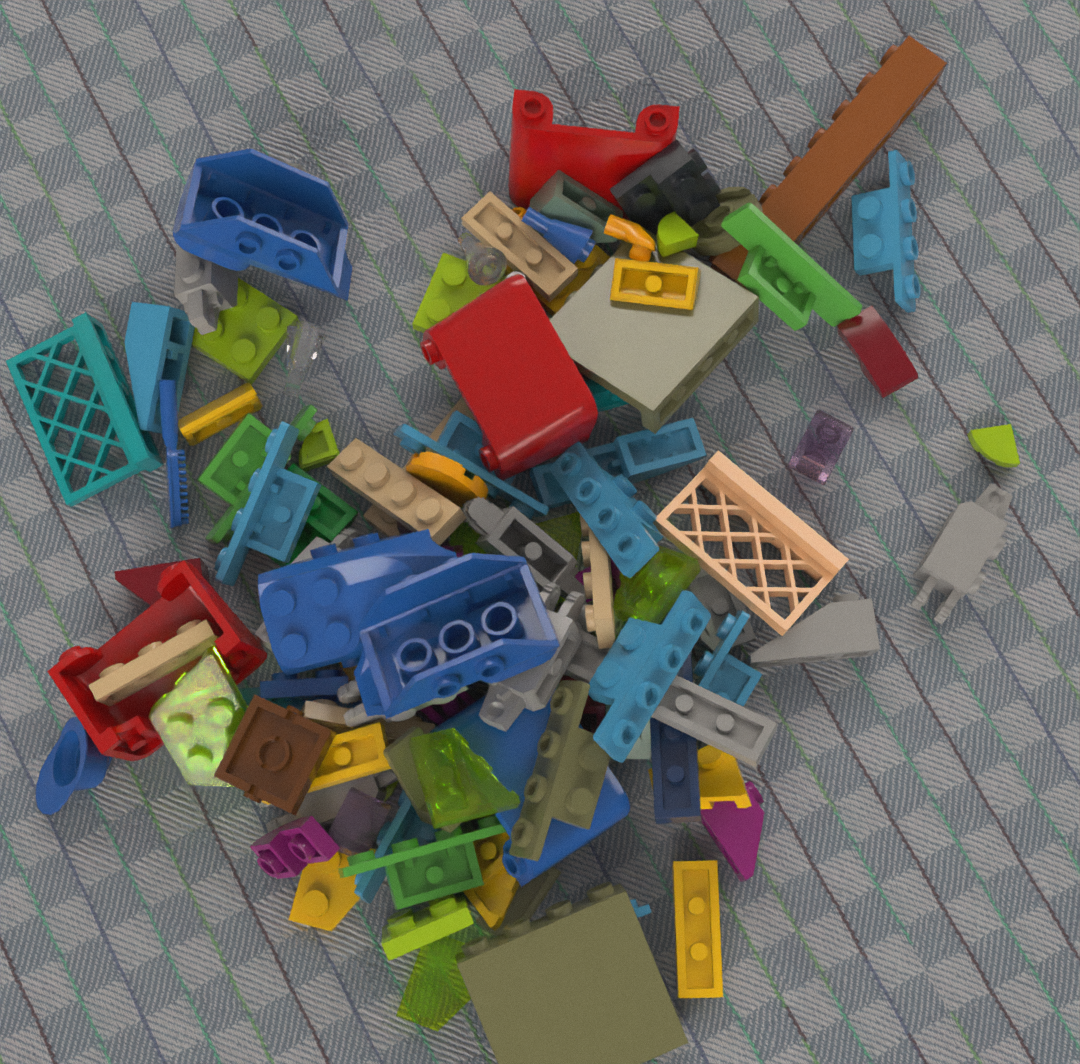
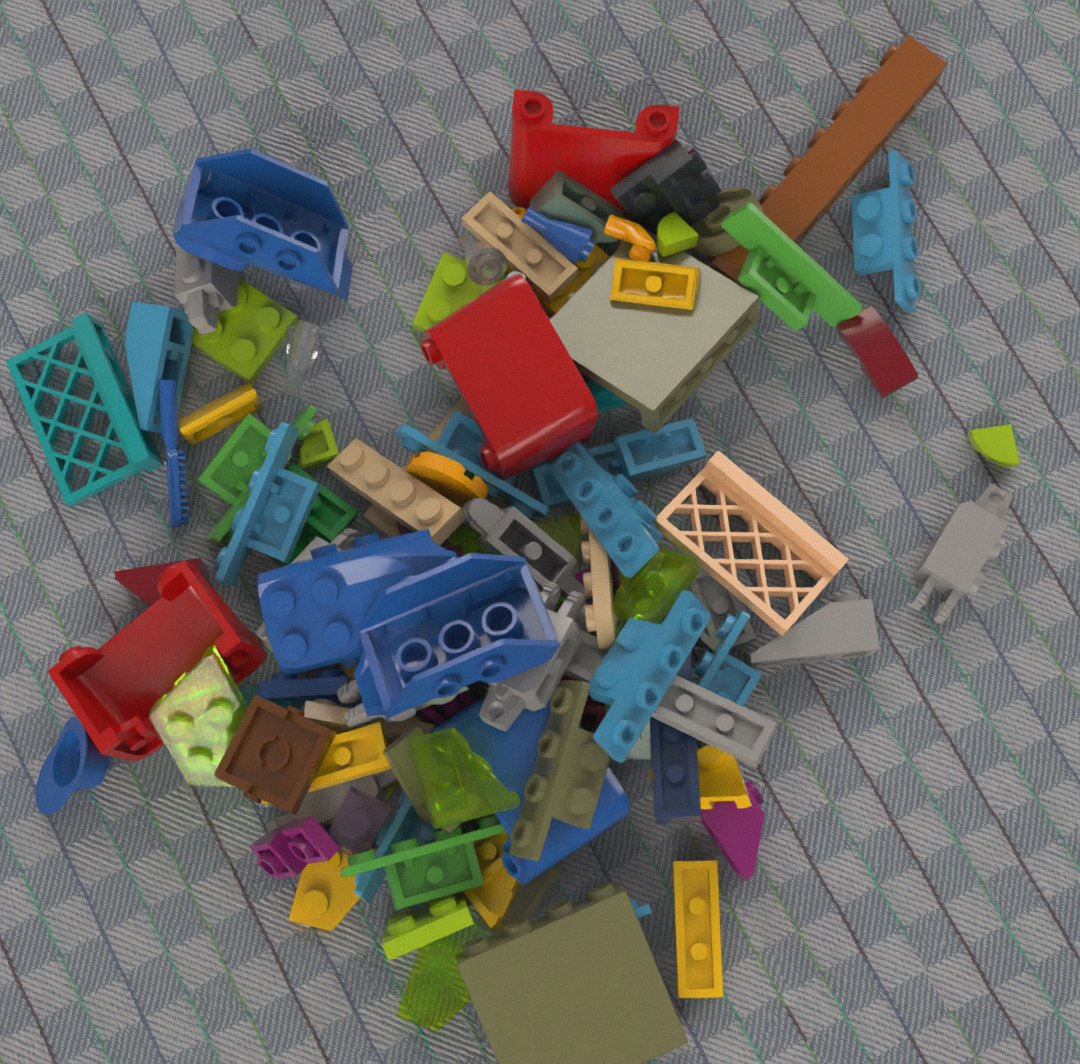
(154, 662): tan plate -> none
(820, 447): clear purple bracket -> none

